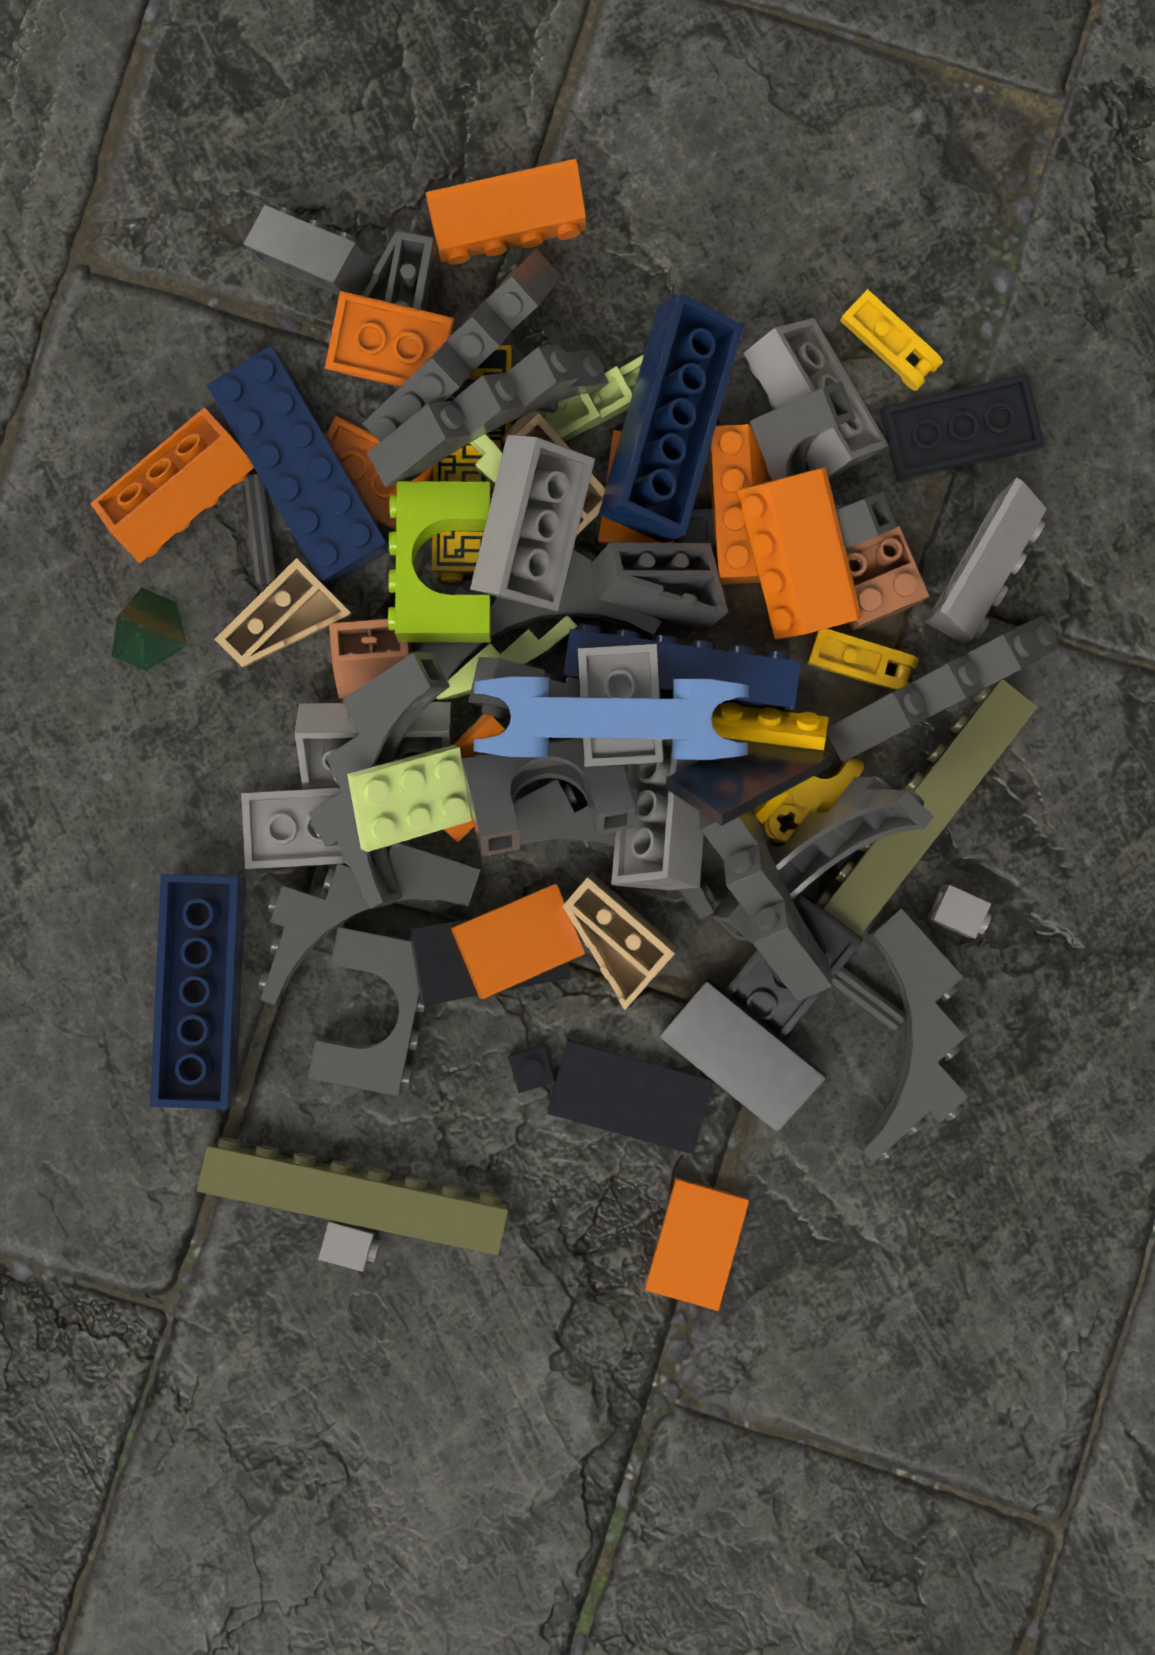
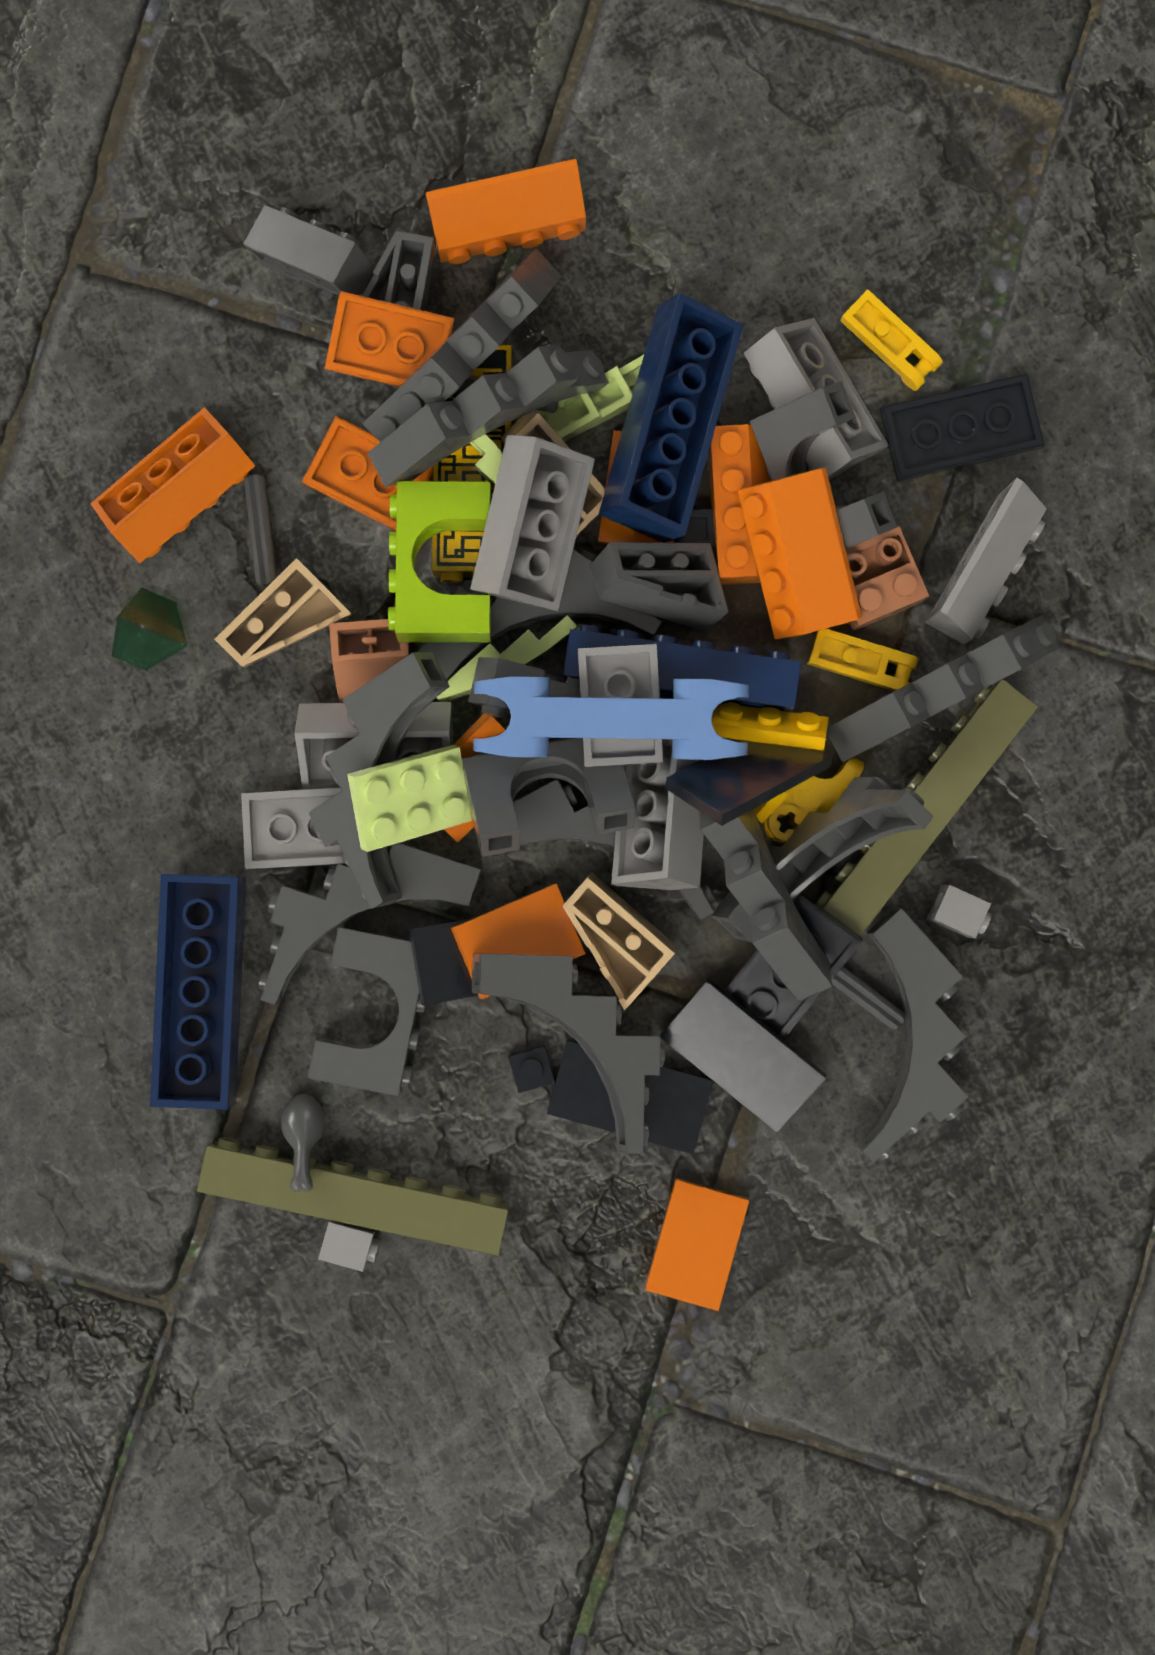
(299, 466): dark blue brick -> none
(302, 1127): none -> dark grey piece
(591, 1020): none -> dark grey arch

